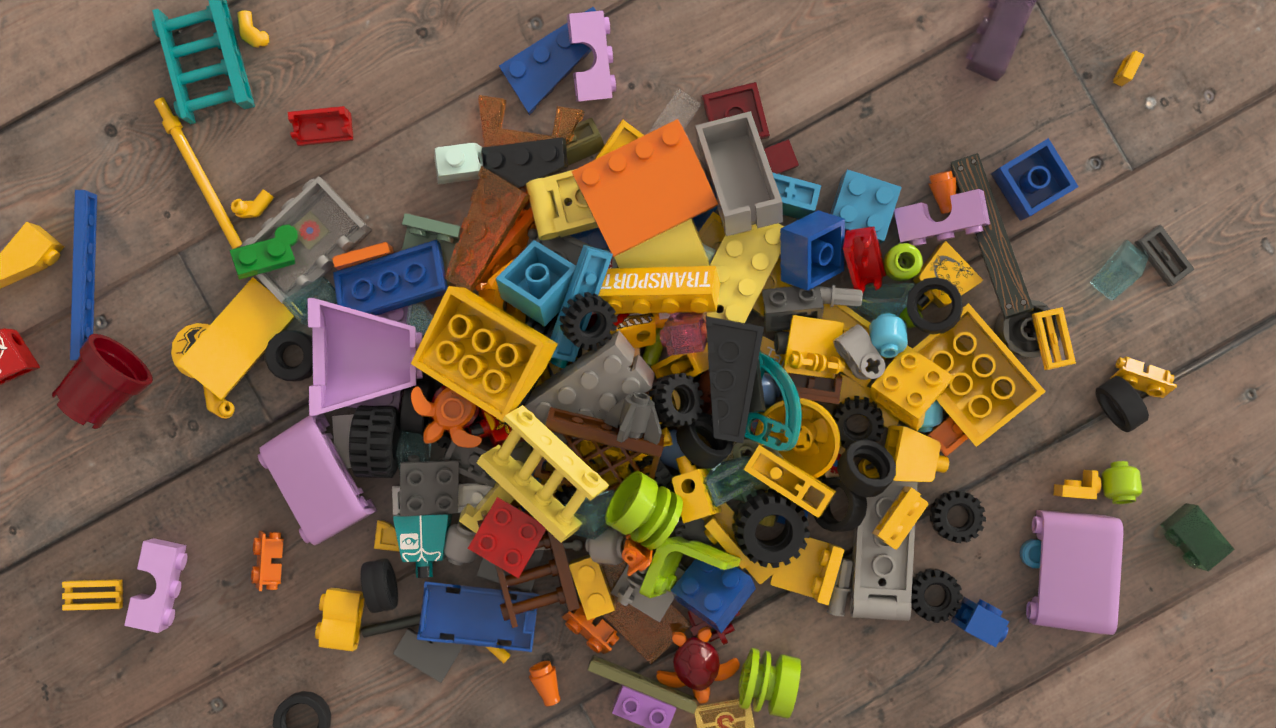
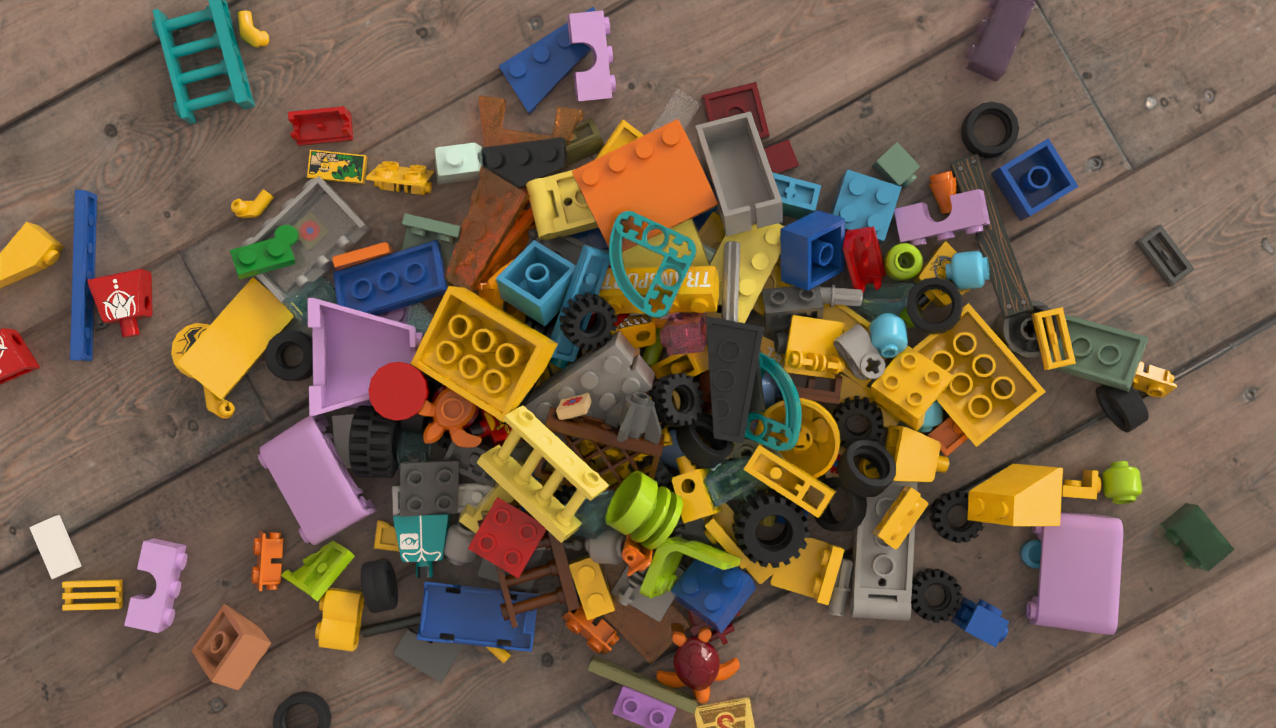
(55, 547): none -> white tile
(101, 381): dark red piece -> none
(124, 299): none -> torso
(173, 126): yellow bar -> none
(230, 648): none -> nougat slope
(320, 570): none -> lime wing
(337, 167): none -> tile
(390, 172): none -> yellow hinge
(398, 391): none -> red tile
(545, 682): orange cone -> none
(574, 406): none -> tan tile
(669, 261): none -> teal beam
(731, 281): none -> light grey axle
(771, 683): lime wheel -> none
(896, 166): none -> sand green brick
(968, 270): none -> medium azure head
(1002, 112): none -> black tyre
(1019, 497): none -> yellow slope
(1103, 353): none -> sand green tile
(1120, 270): clear light blue slope -> none
(1128, 68): yellow tile -> none

